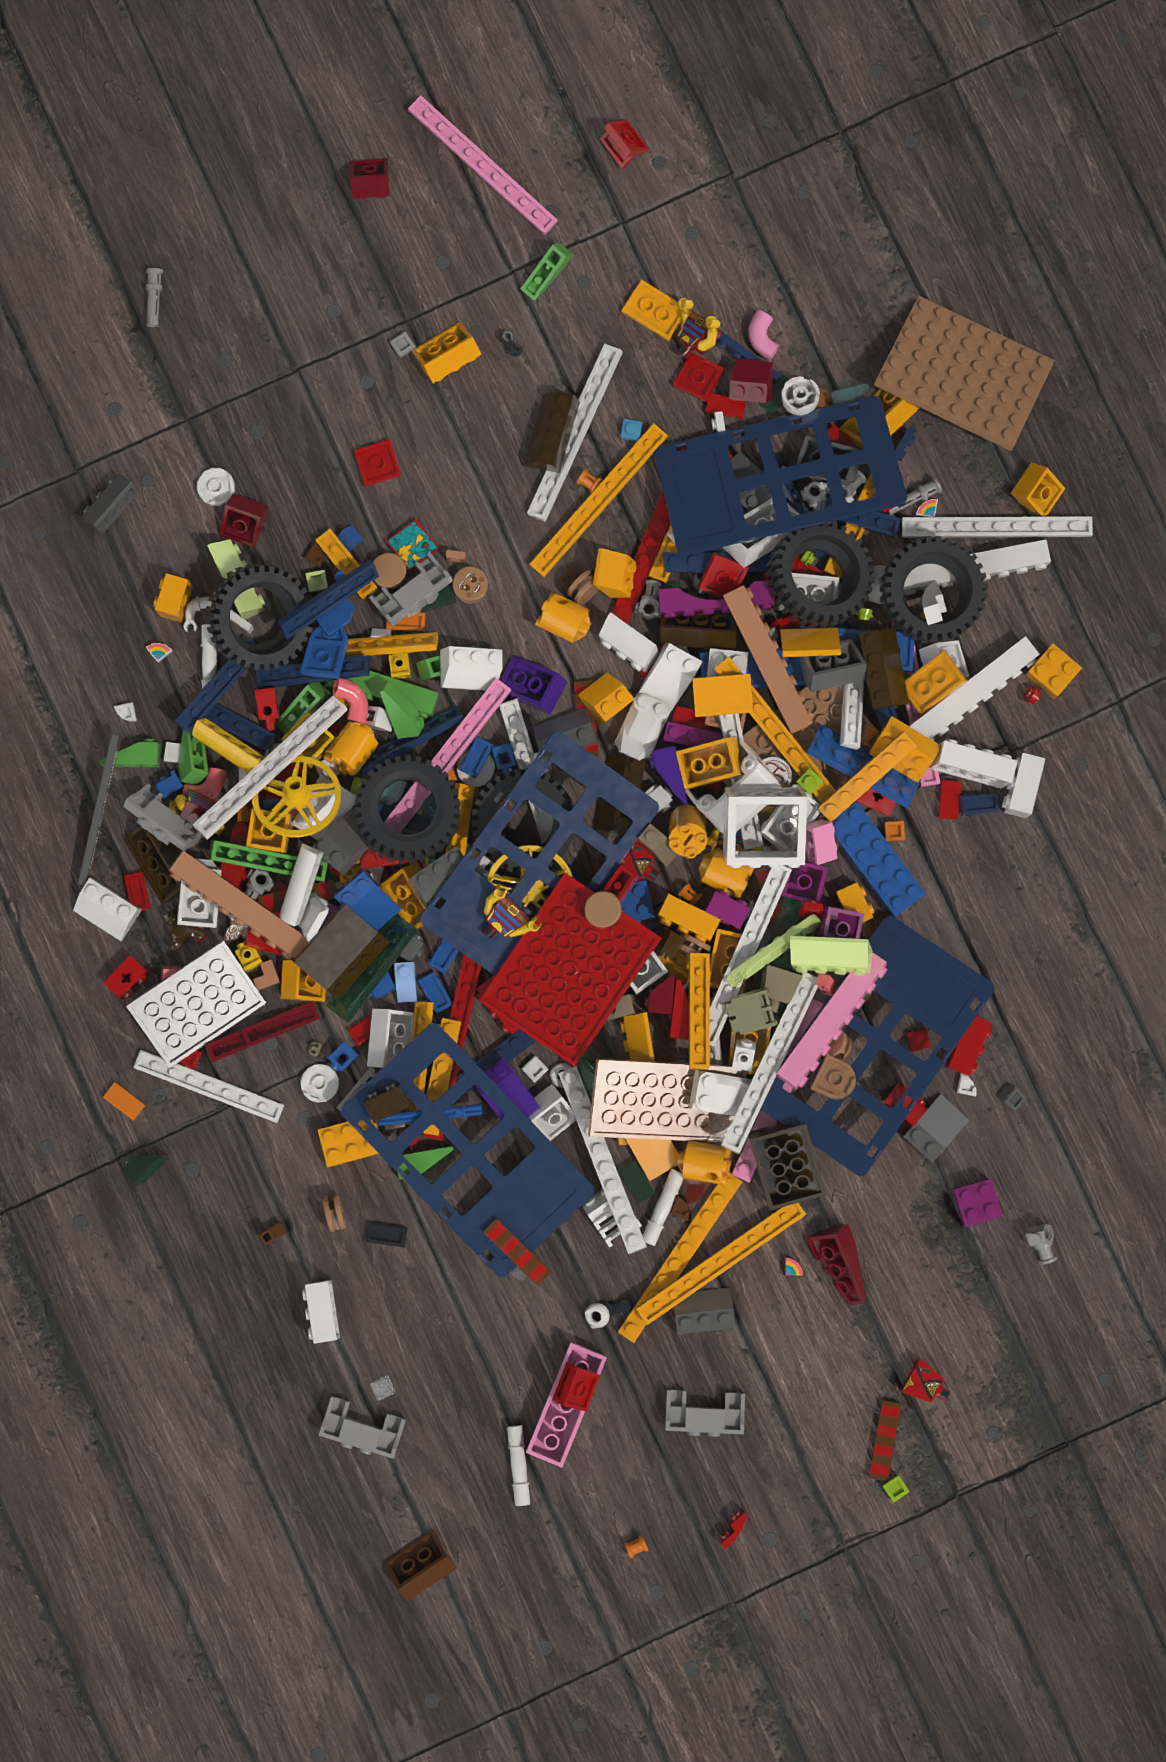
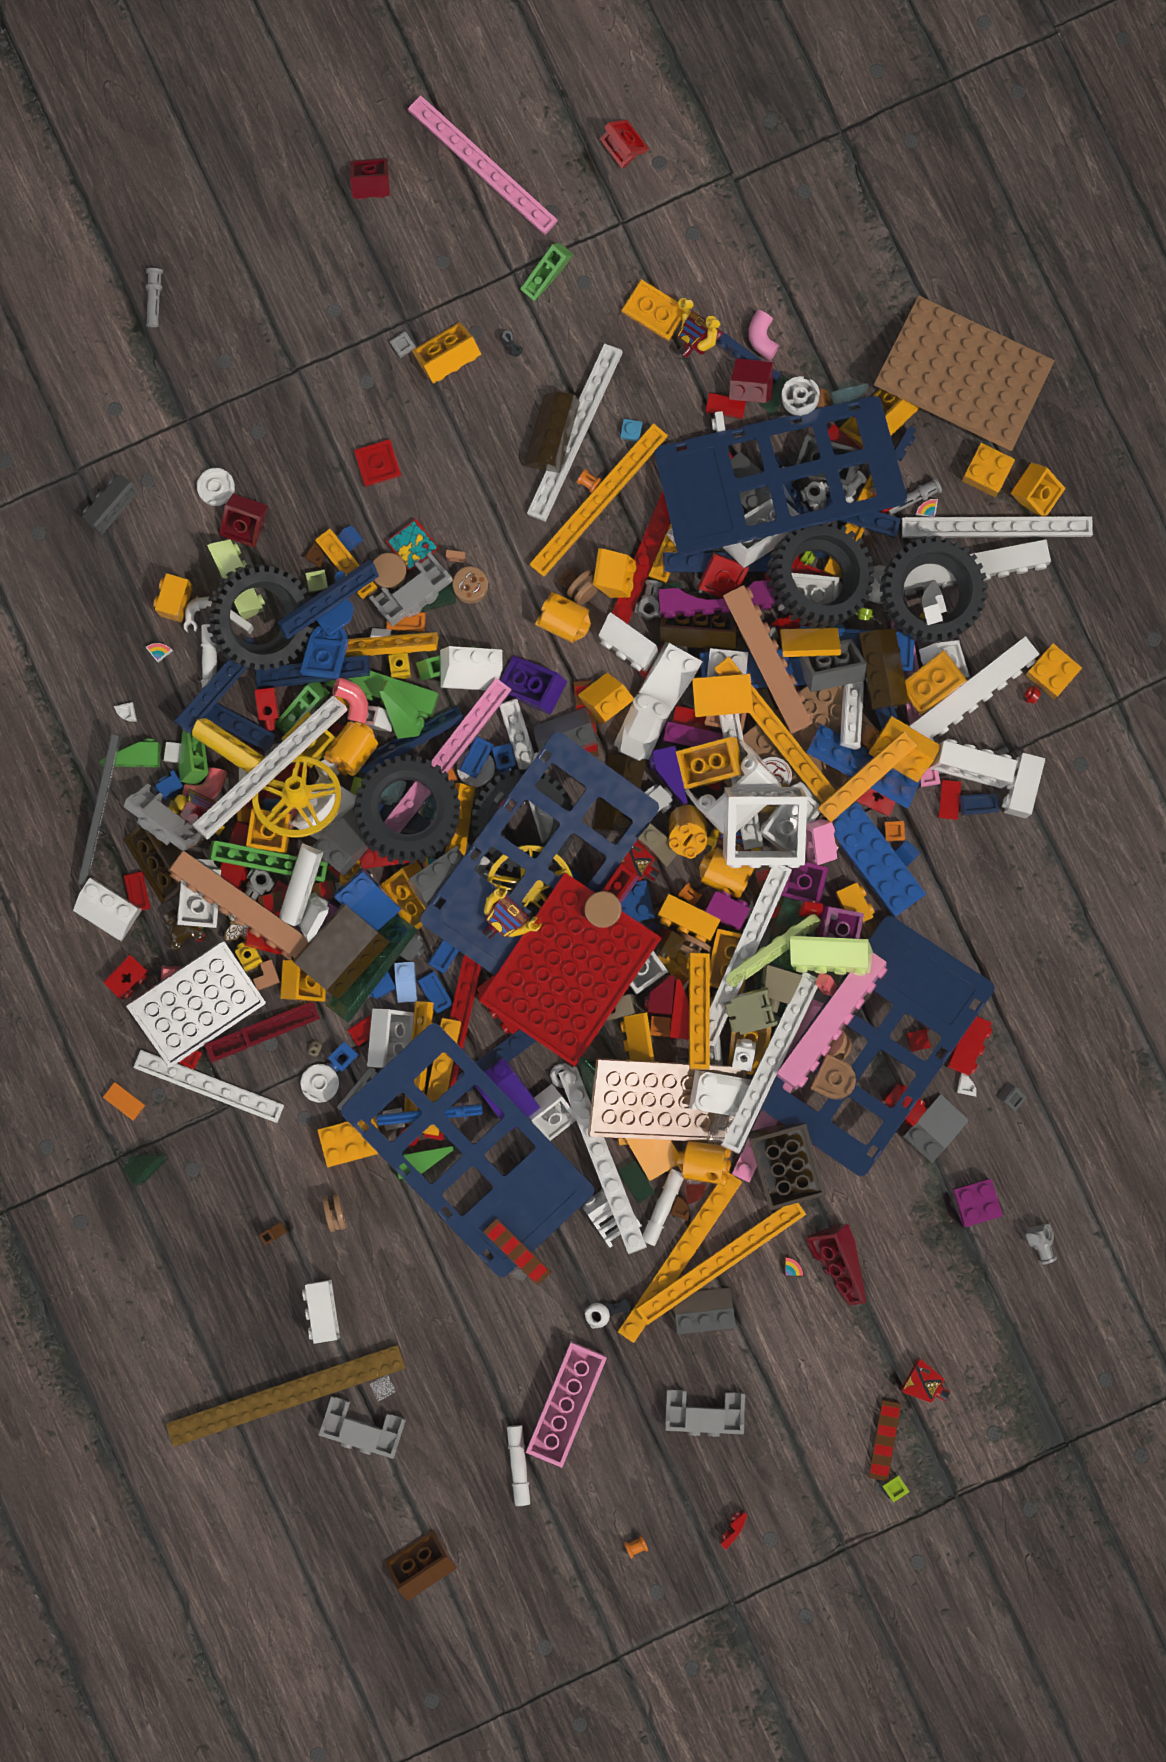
(285, 1395): none -> pearl gold piece
(386, 1102): dark brown brick -> none
(386, 1235): black tile -> none
(535, 1069): white tile -> none
(576, 1387): red bracket -> none
(660, 1026): none -> orange plate
(698, 377): red tile -> none
(810, 781): lime plate -> none
(907, 852): none -> blue slope
(988, 470): none -> light orange brick

